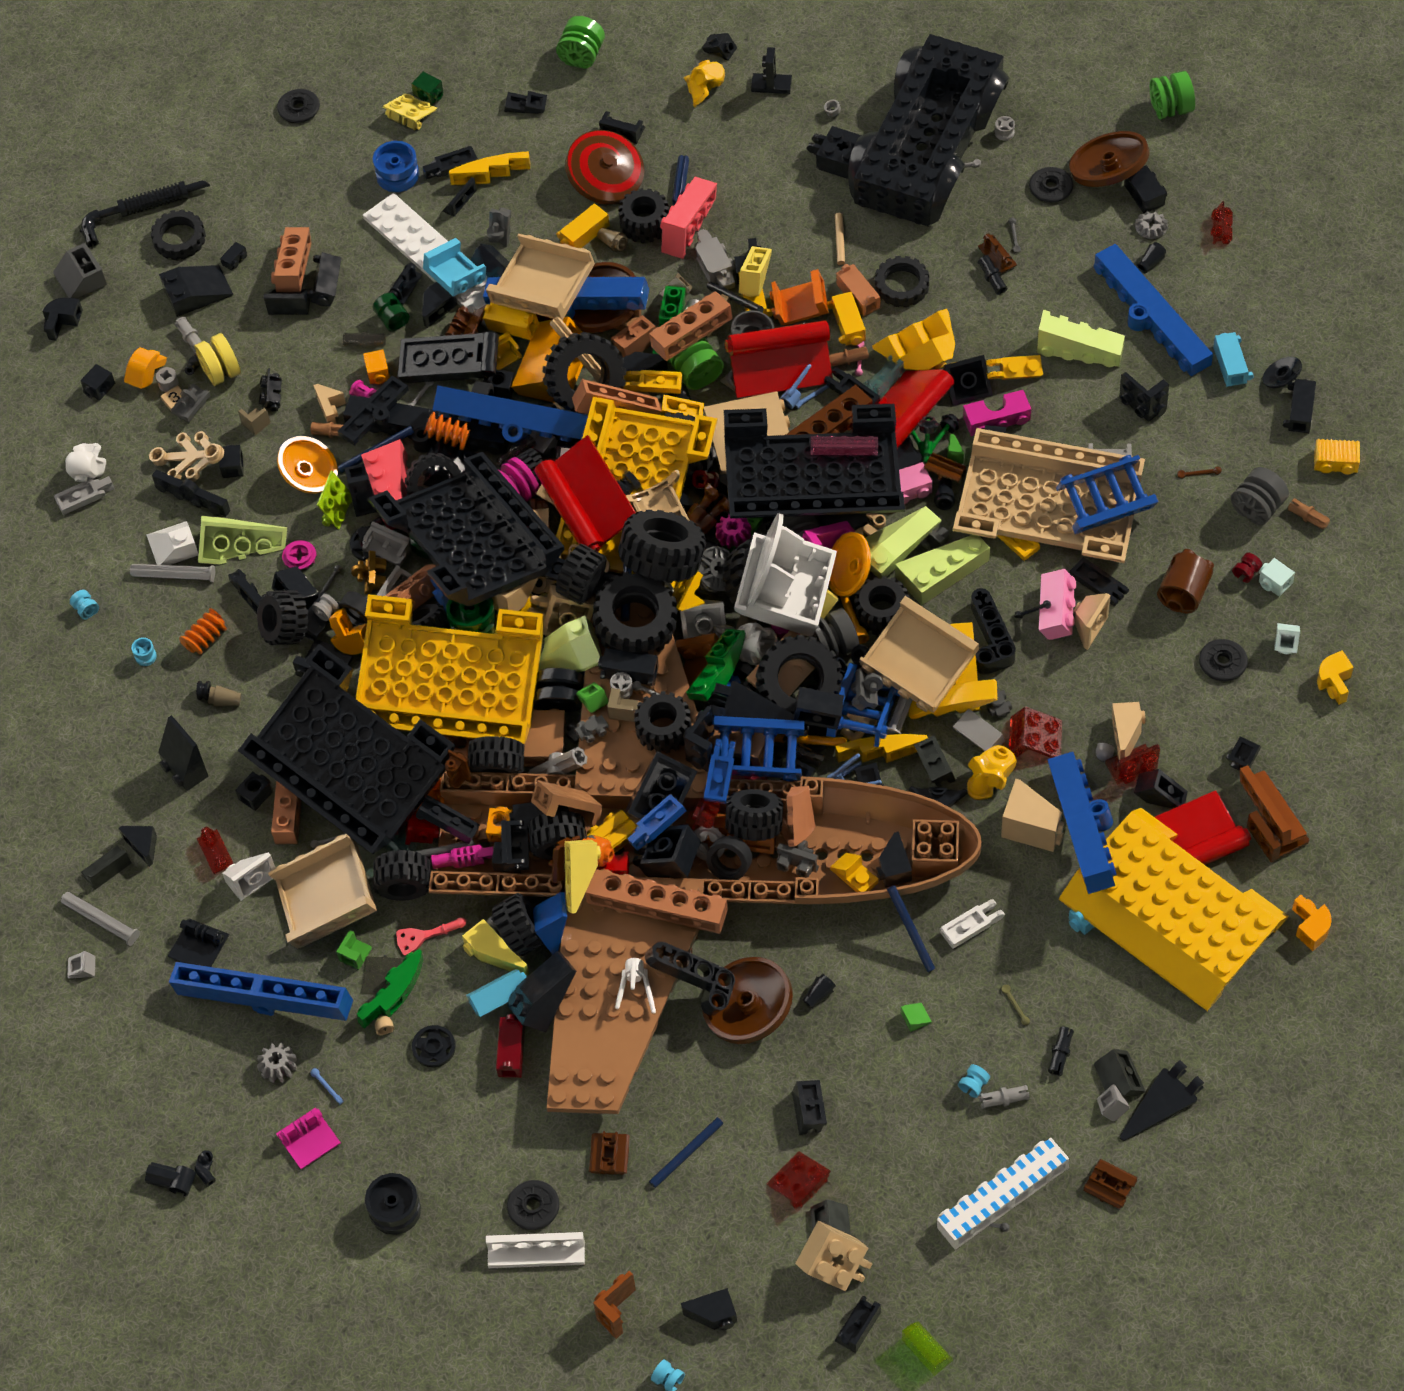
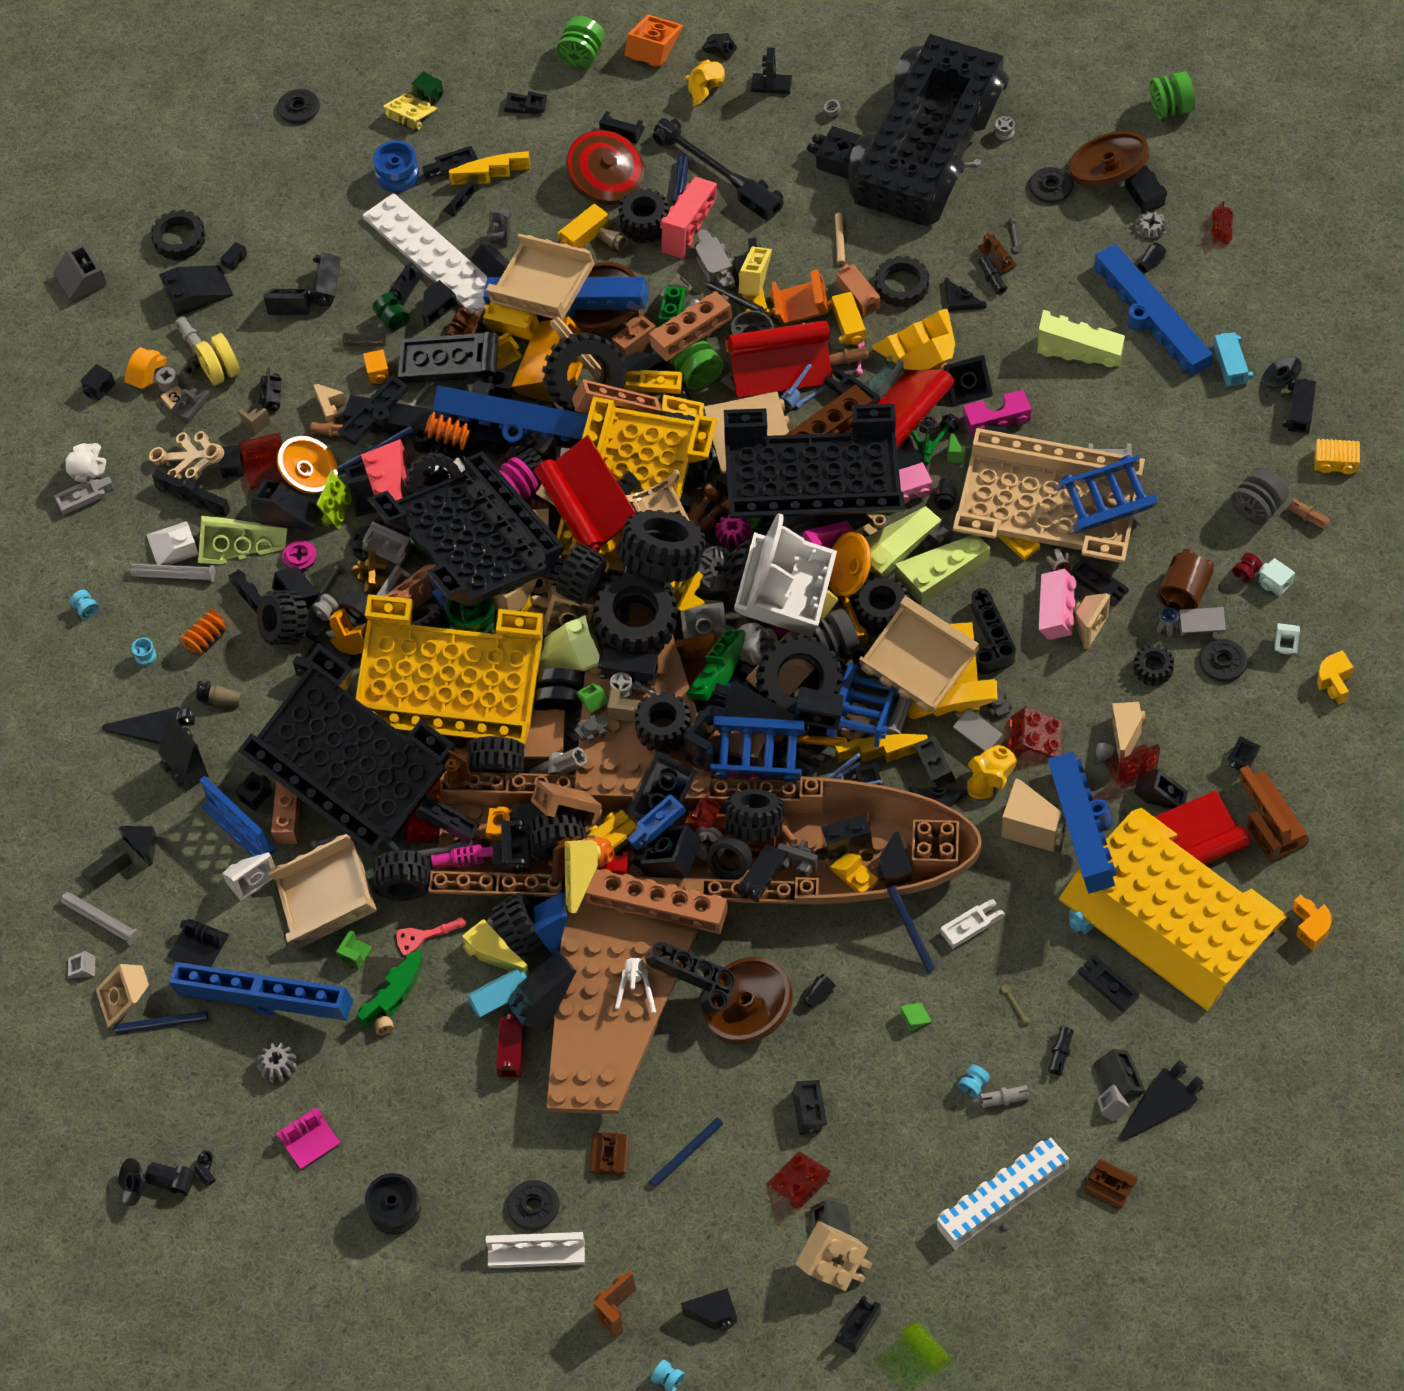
(61, 312): black brick -> none
(121, 991): none -> tan slope
(131, 1181): none -> black dish
(138, 203): black piece -> none
(152, 725): none -> black flag
(160, 1022): none -> dark blue bar
(214, 850): clear red hinge -> none
(234, 821): none -> blue fence
(261, 459): none -> clear red bracket
(284, 506): none -> black slope
(291, 259): nougat brick -> none
(315, 1073): medium blue hinge -> none
(359, 389): dark pink bush -> none
(433, 1046): black wheel -> none
(453, 268): medium azure panel -> none
(652, 40): none -> orange slope
(708, 477): dark red bush -> none
(719, 774): blue hinge -> none
(750, 193): none -> black bar
(762, 872): none -> black hinge
(800, 814): nougat slope -> none
(843, 445): clear pink piece -> none
(846, 836): none -> black brick
(866, 690): dark grey hips -> none
(945, 467): reddish brown piece -> none
(960, 298): none -> black tile
(1016, 367): yellow hinge -> none
(1046, 604): black hinge -> none
(1061, 563): none -> flat silver piece
(1109, 983): none -> black hinge
(1145, 402): black bracket -> none
(1153, 675): none -> black tyre
(1168, 617): none -> piece
(1181, 474): reddish brown hinge -> none
(1201, 620): none -> light grey hinge

